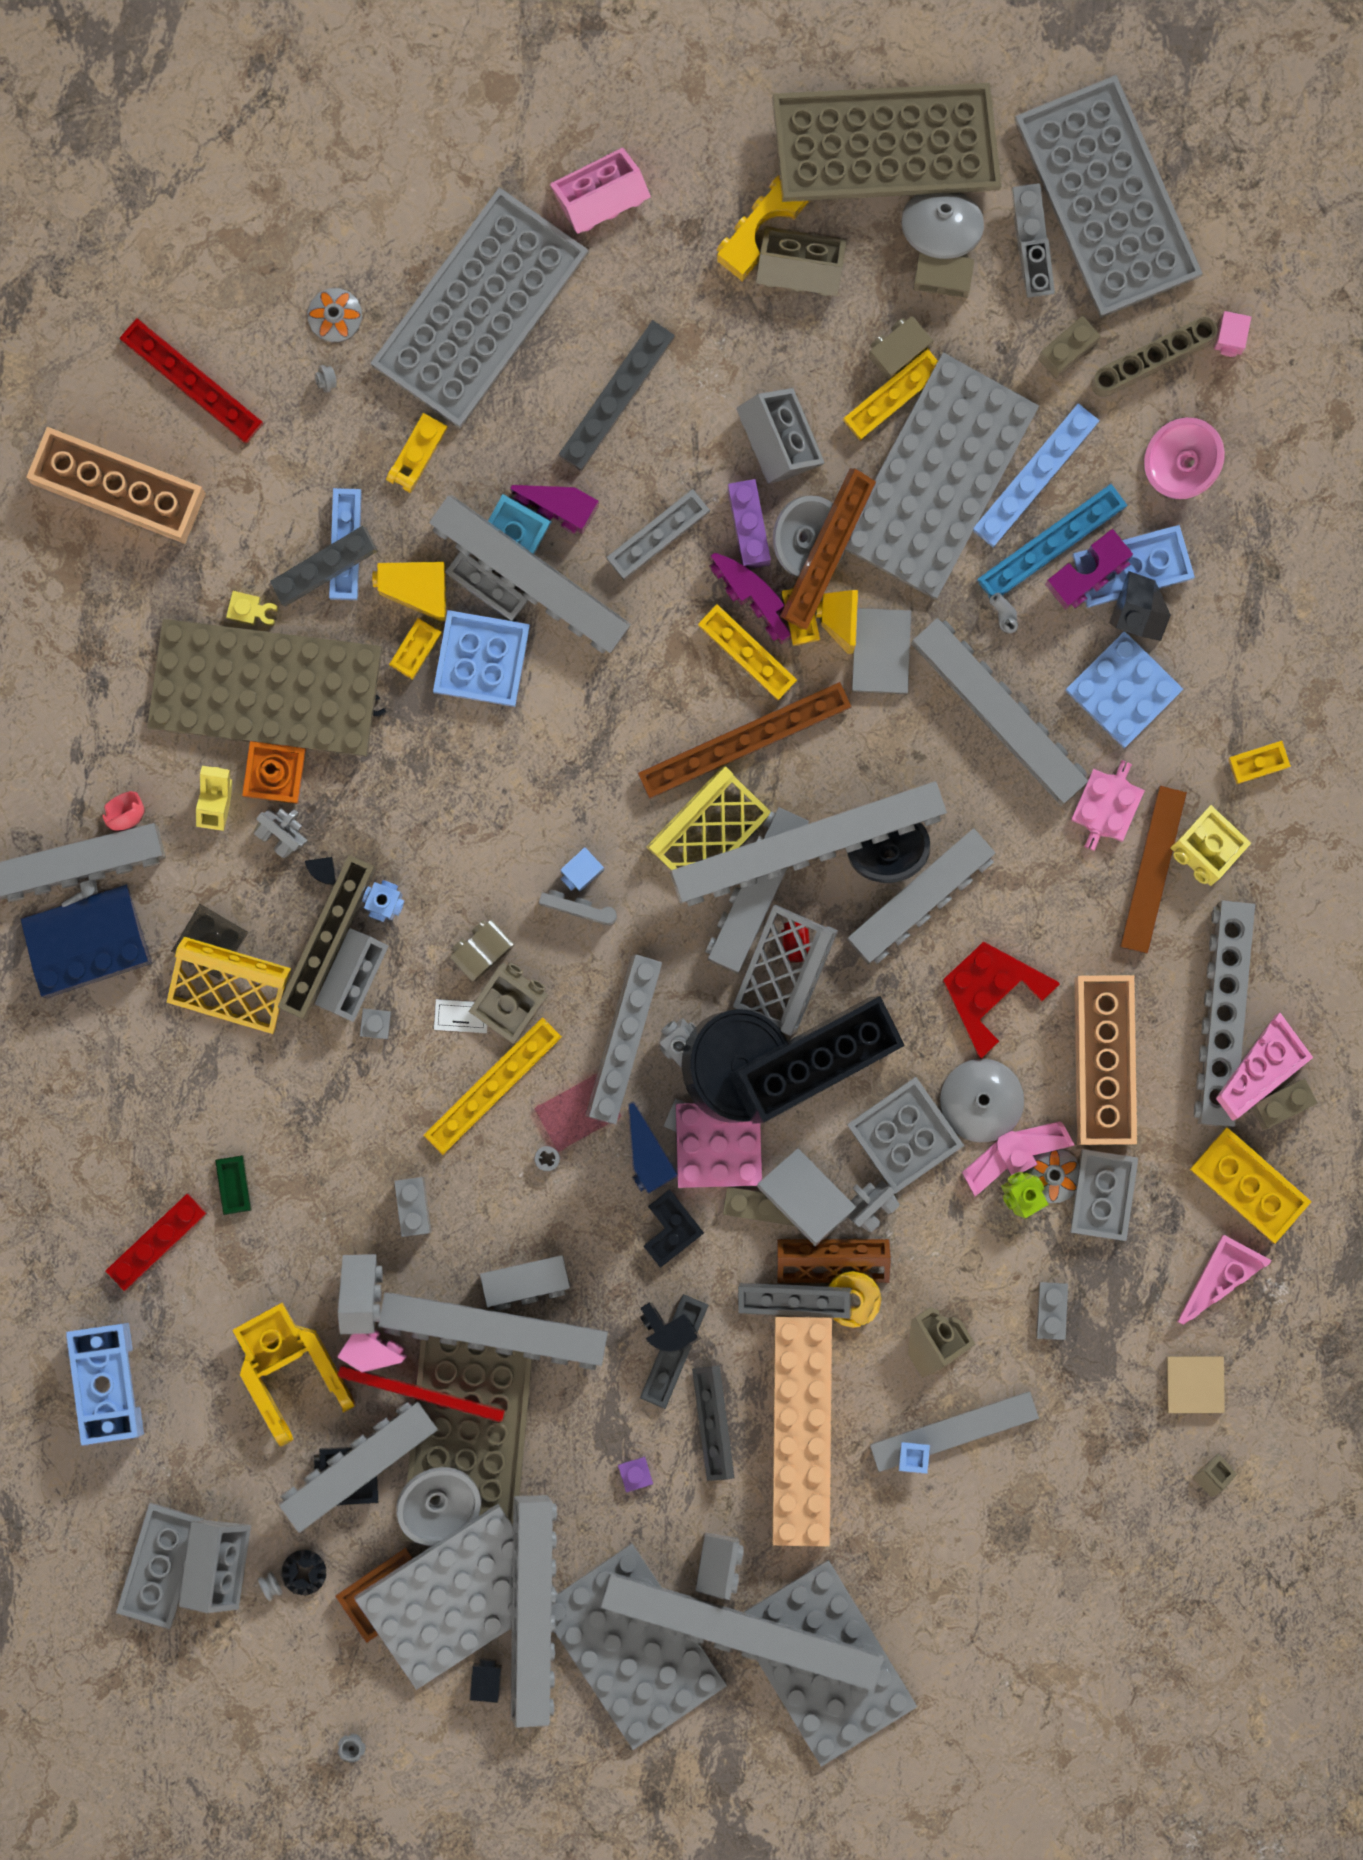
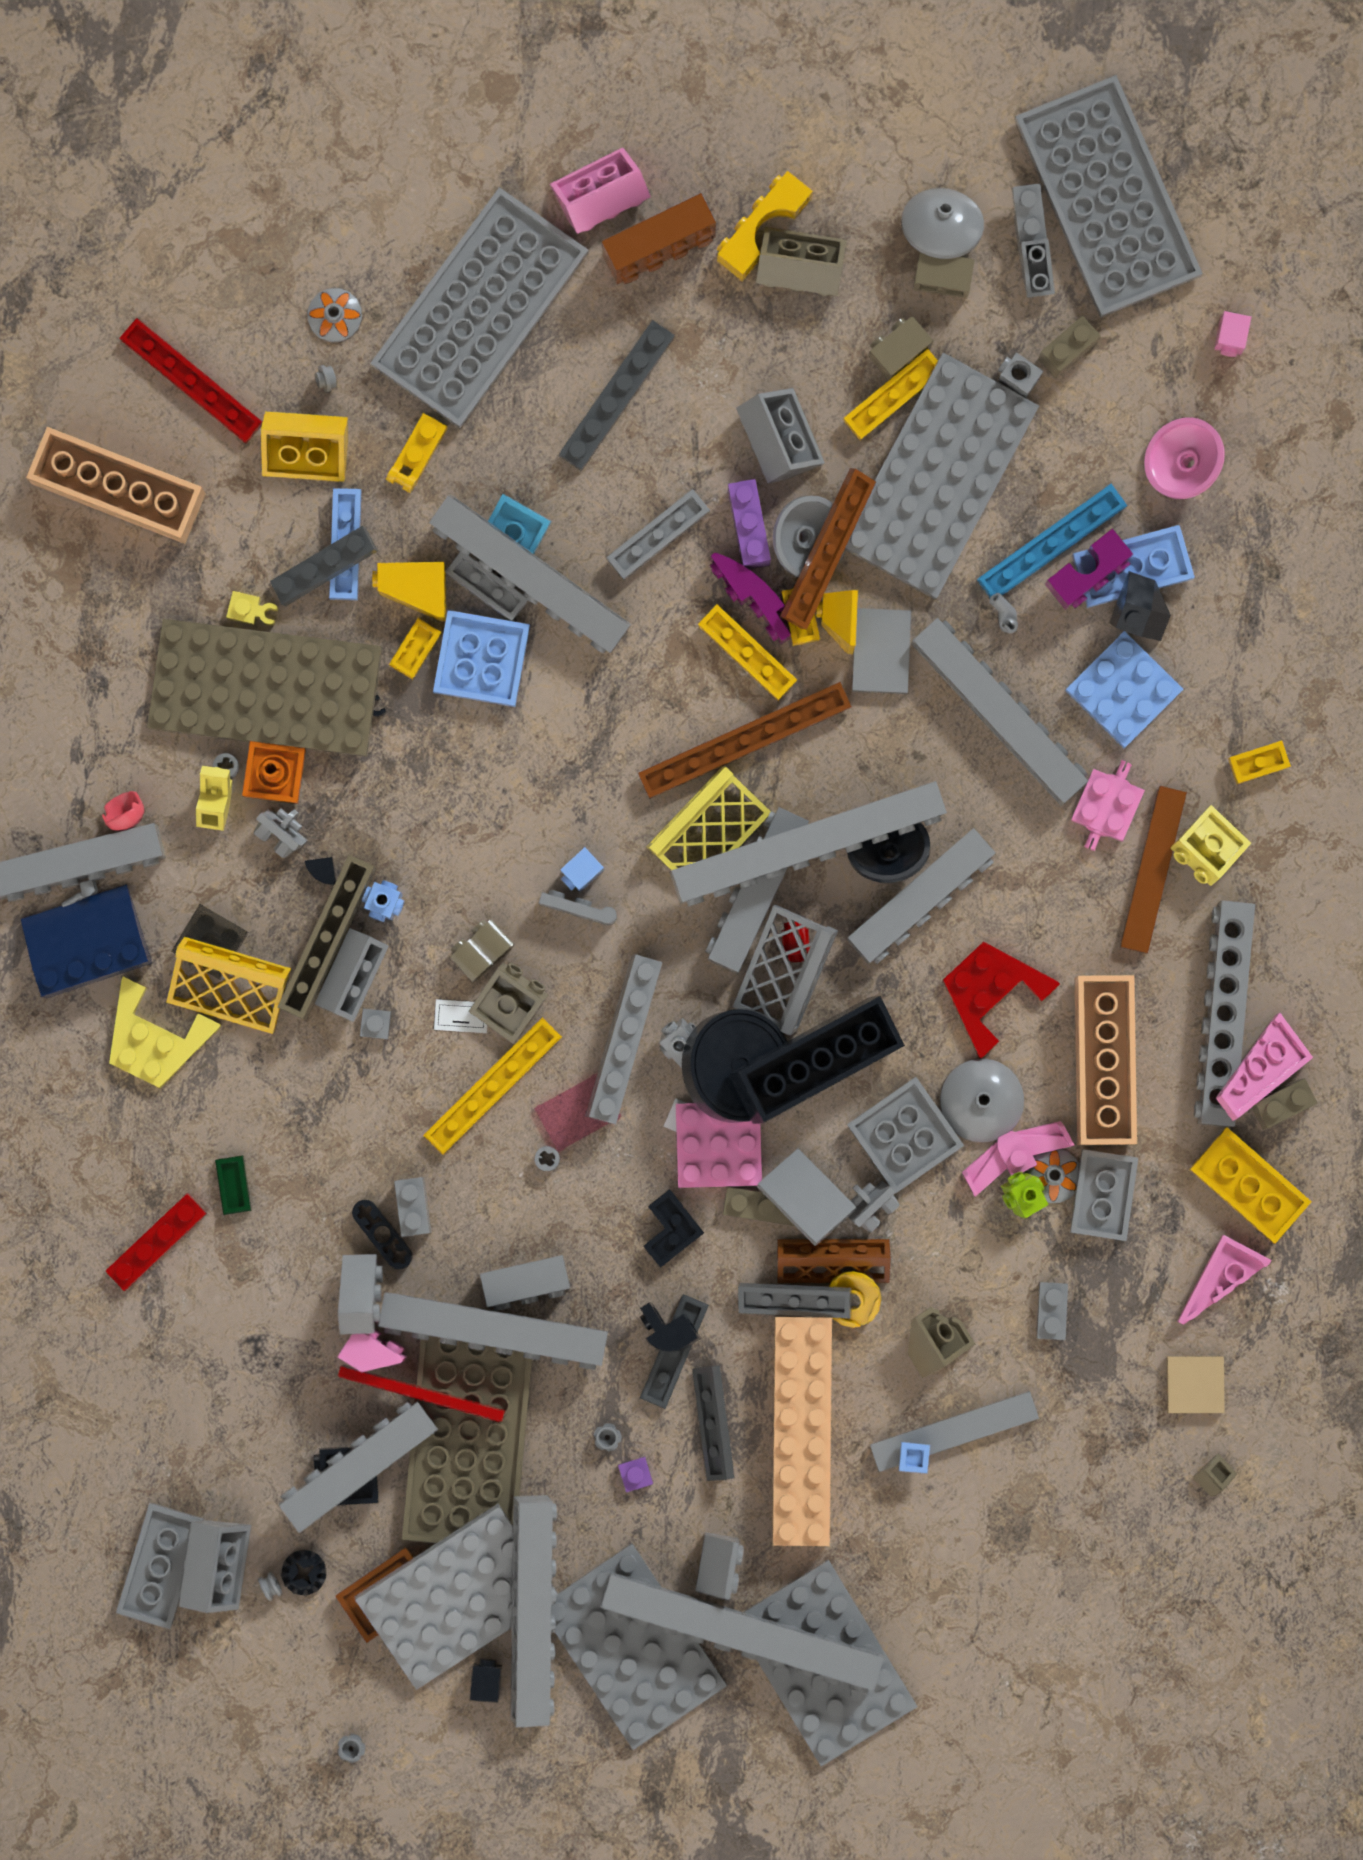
(107, 1414): light blue plate -> none
(147, 1048): none -> light yellow wing
(220, 760): none -> light grey bush
(273, 1342): yellow plate -> none
(304, 446): none -> yellow slope
(370, 1234): none -> black beam
(434, 1519): light grey dish -> none
(563, 503): magenta slope -> none
(601, 1442): none -> light grey plate
(649, 1159): dark blue slope -> none
(659, 239): none -> dark orange brick
(886, 142): dark tan plate -> none
(1024, 386): none -> light grey brick
(1035, 475): light blue plate -> none
(1163, 347): dark tan beam -> none

